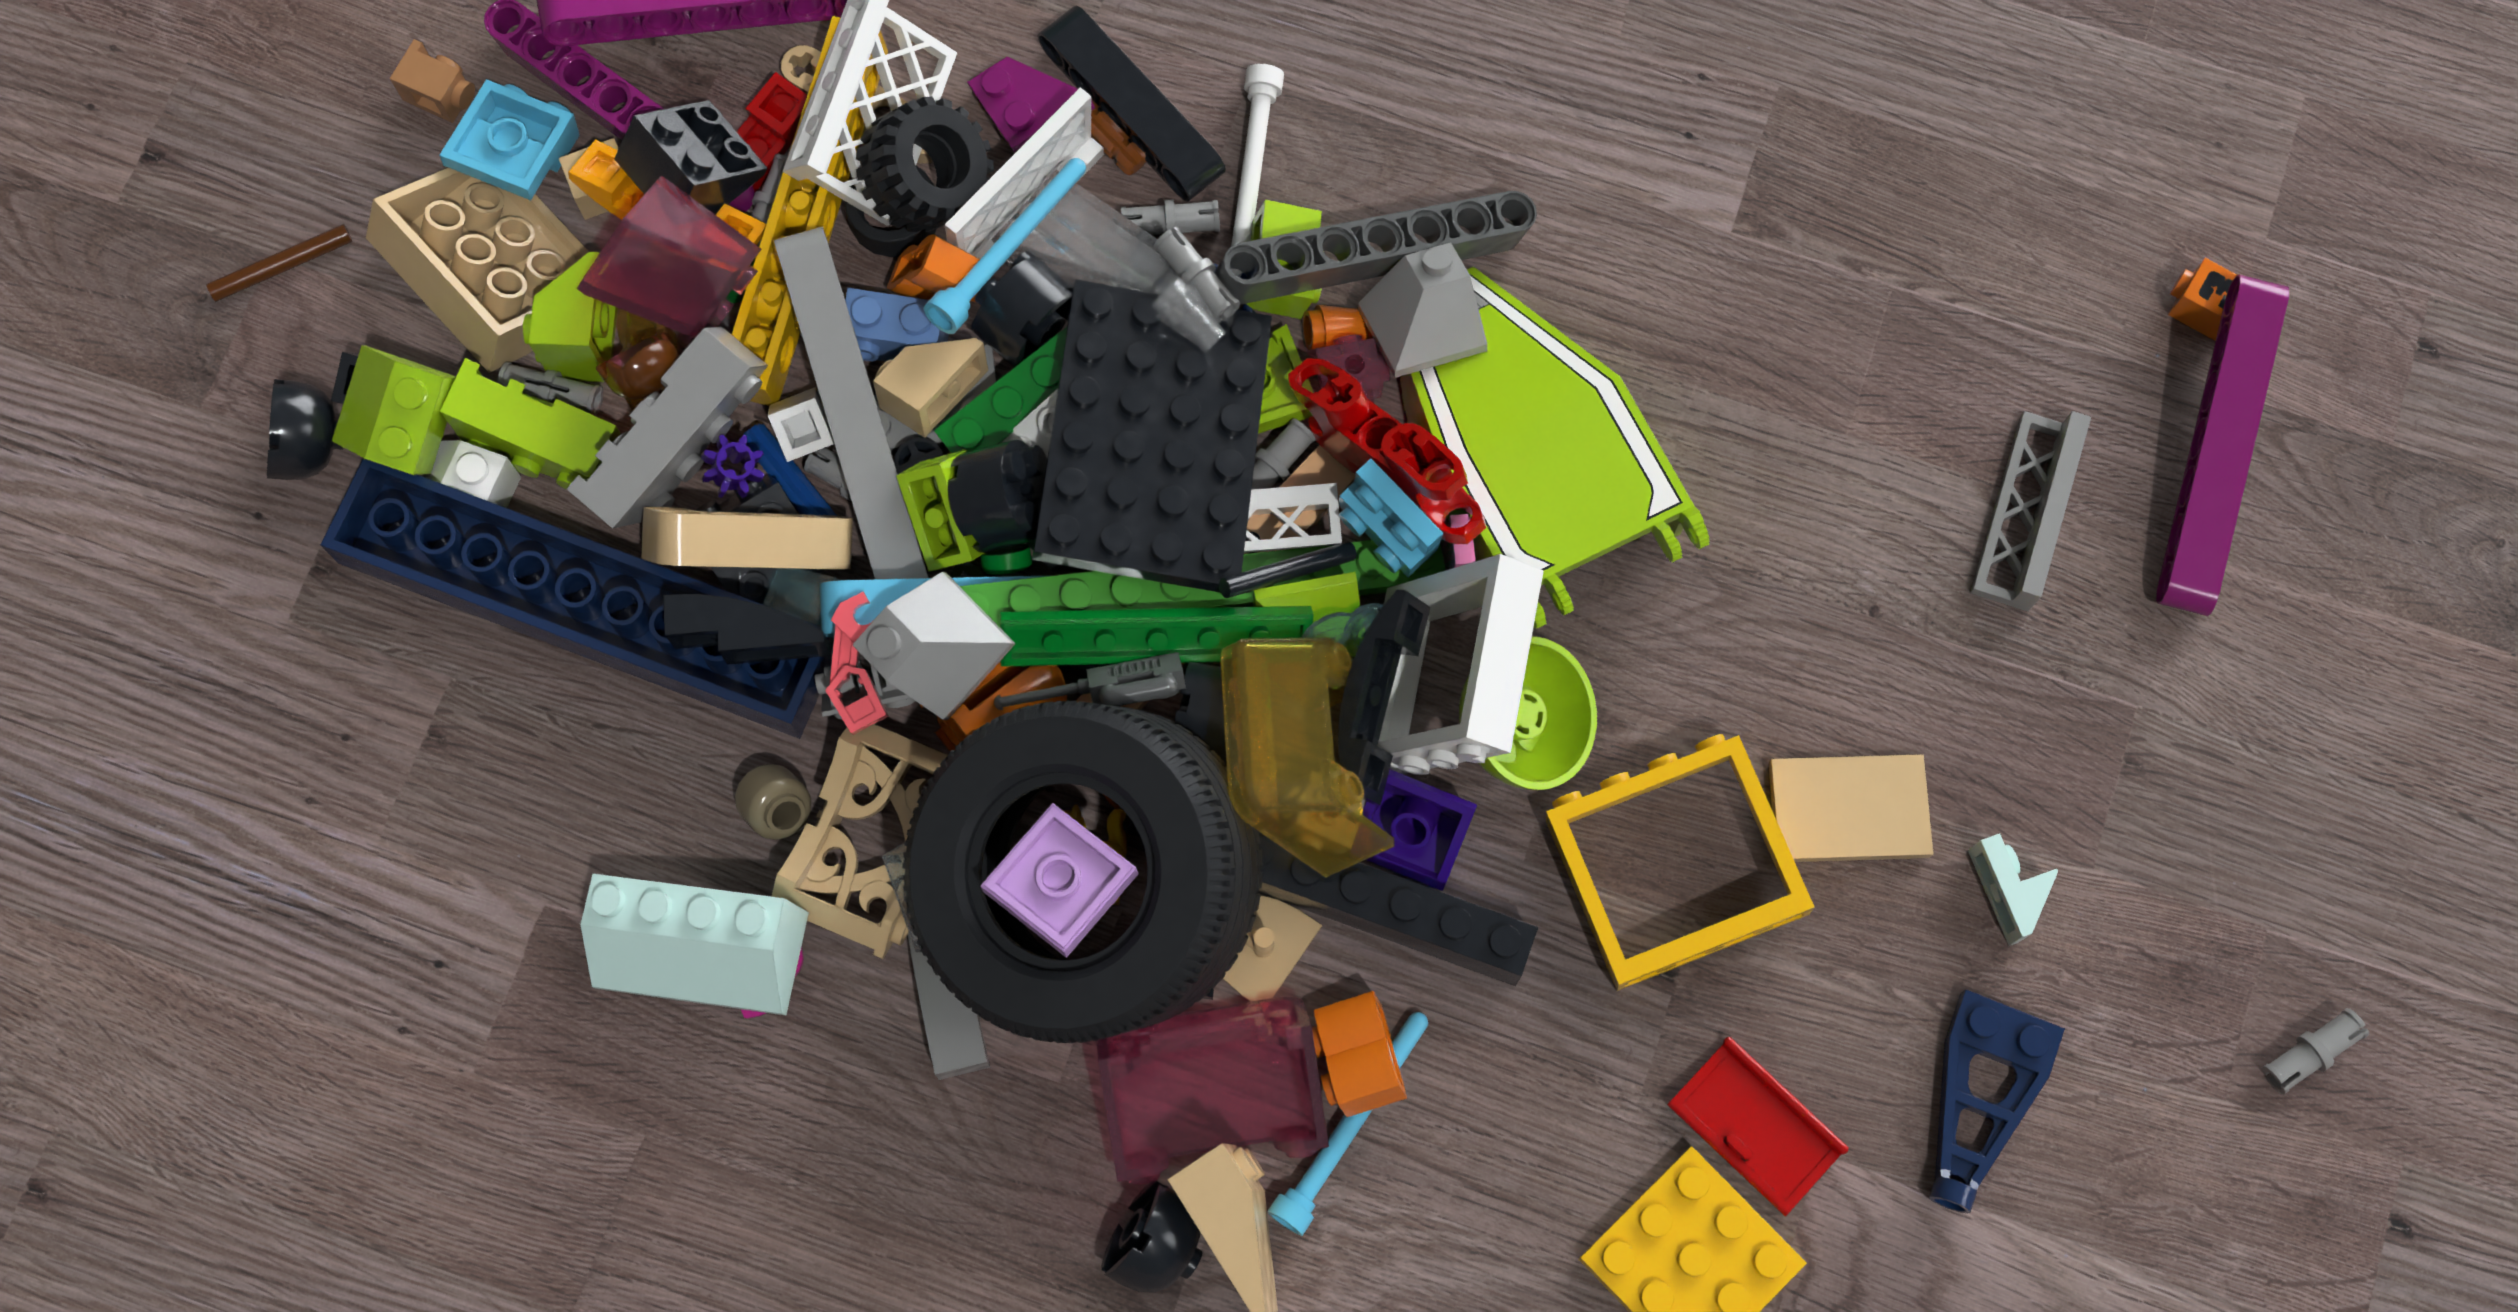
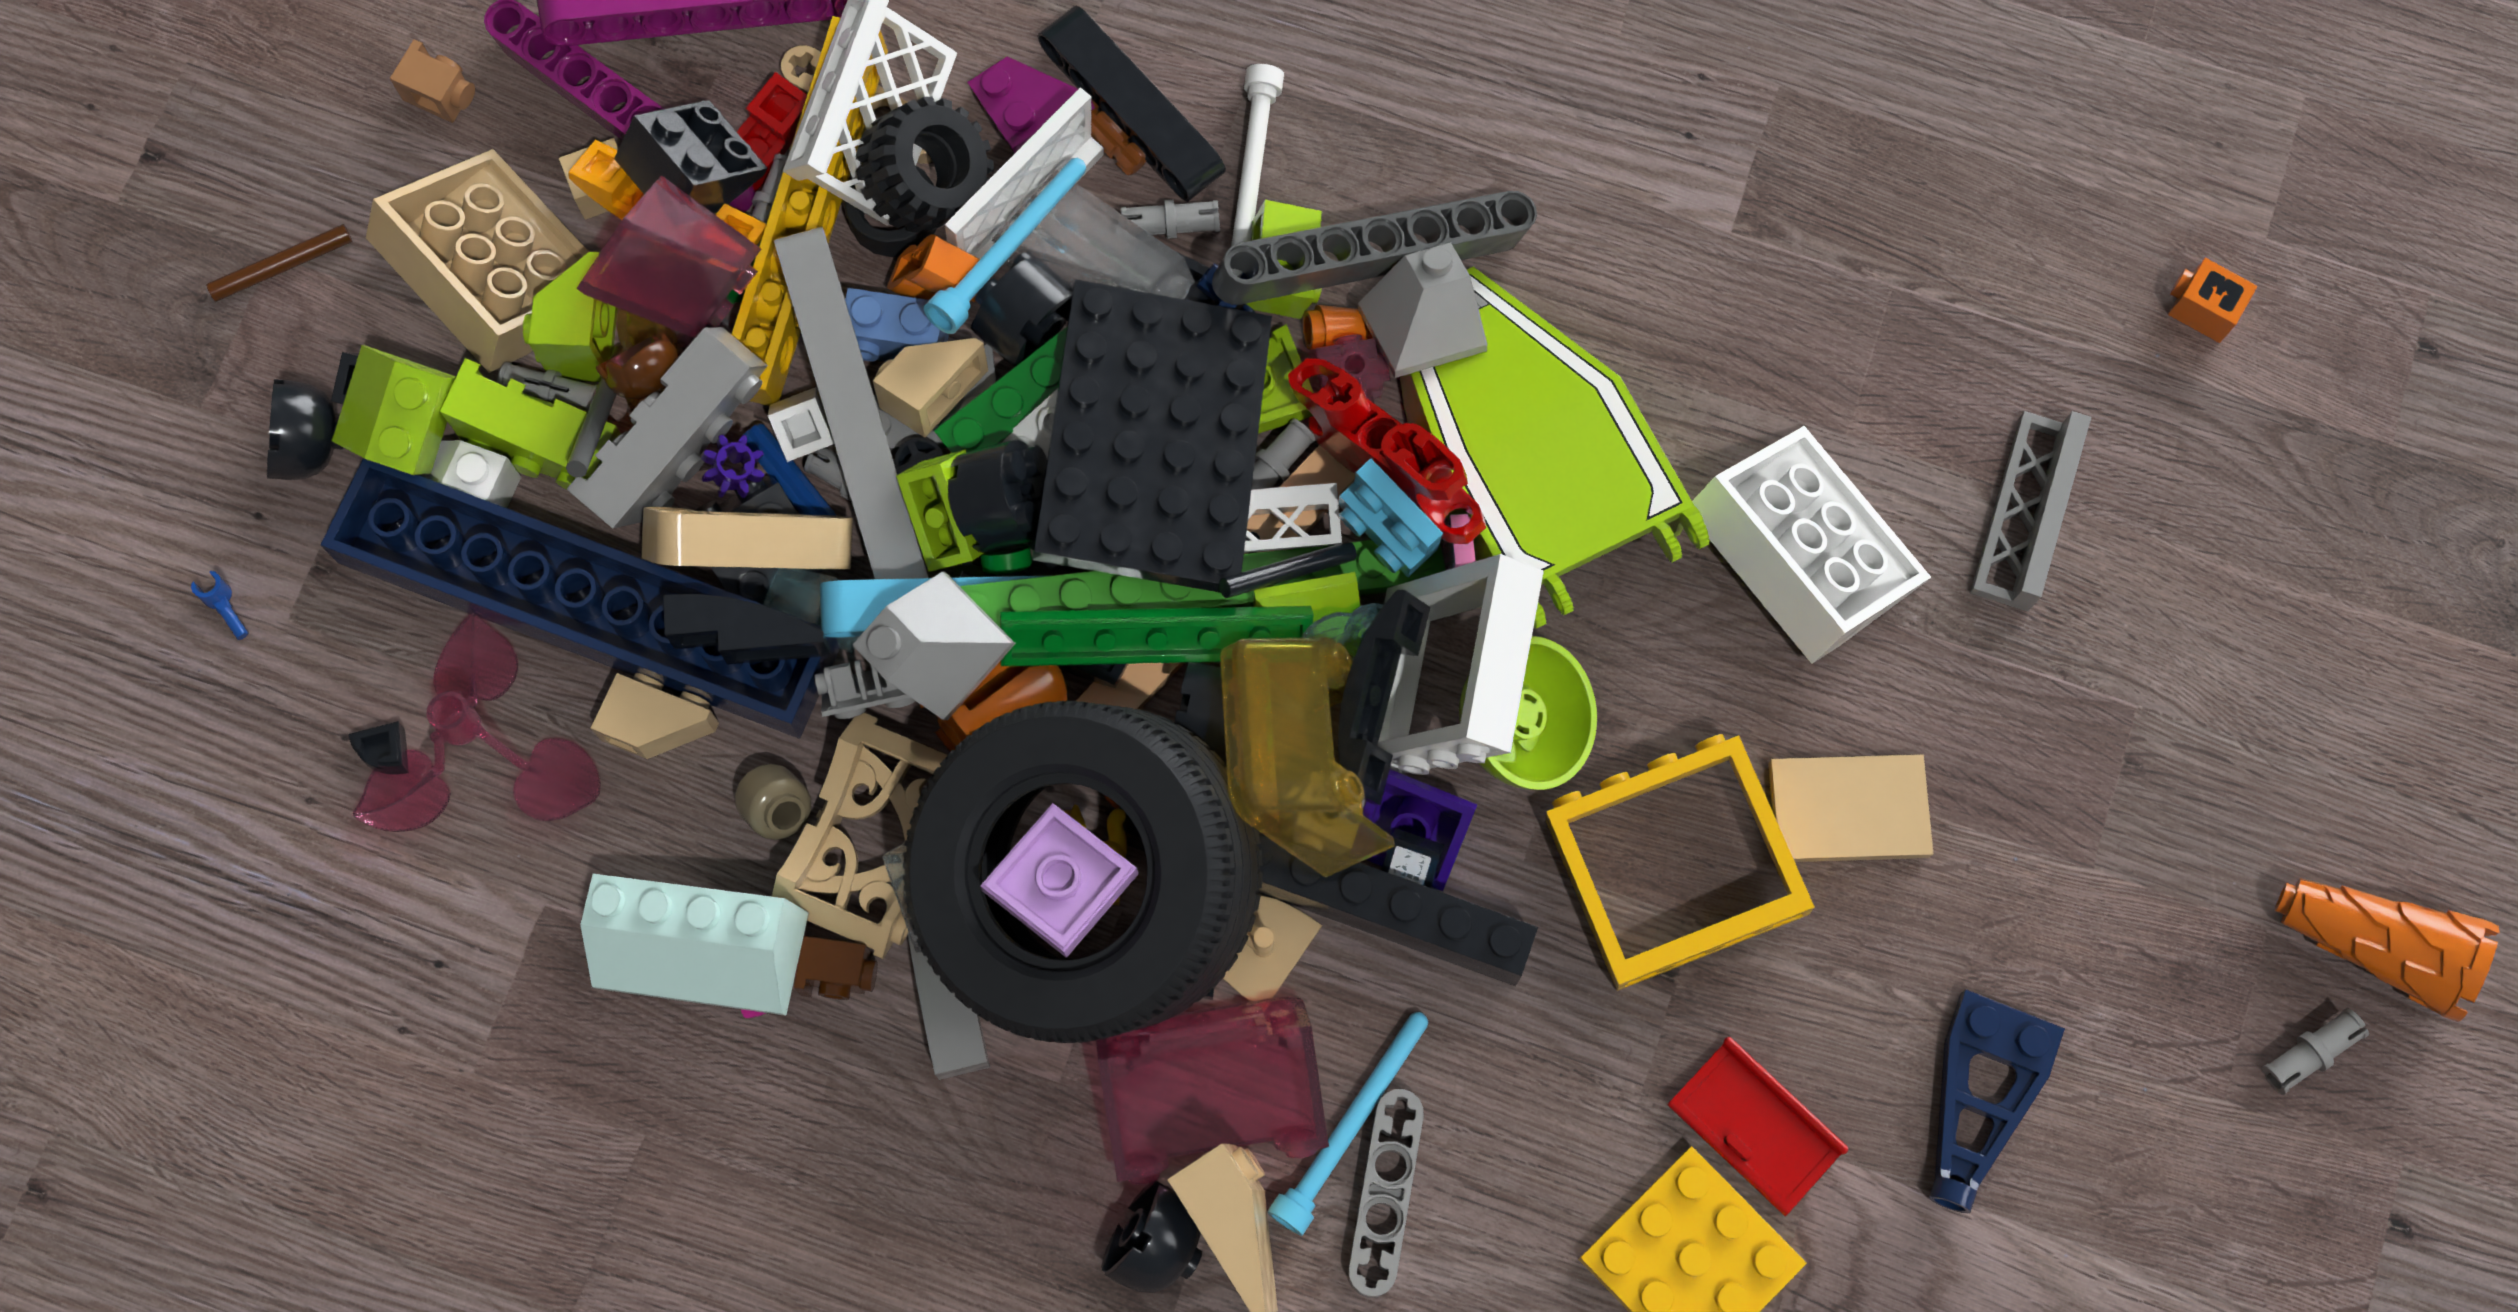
(219, 599): none -> blue hand
(382, 748): none -> black tile
(475, 667): none -> clear pink plant
(510, 139): medium azure plate -> none
(592, 427): none -> dark grey bar
(648, 720): none -> tan slope
(834, 968): none -> reddish brown brick
(870, 708): coral piece -> none
(1116, 683): dark grey piece -> none
(1188, 315): clear cone -> none
(1196, 270): light grey pin -> none
(1357, 1055): orange brick -> none
(1379, 1191): none -> light grey beam
(1413, 858): none -> tile
(1807, 543): none -> white slope
(2013, 901): light aqua slope -> none
(2222, 445): magenta beam -> none
(2403, 944): none -> orange cone

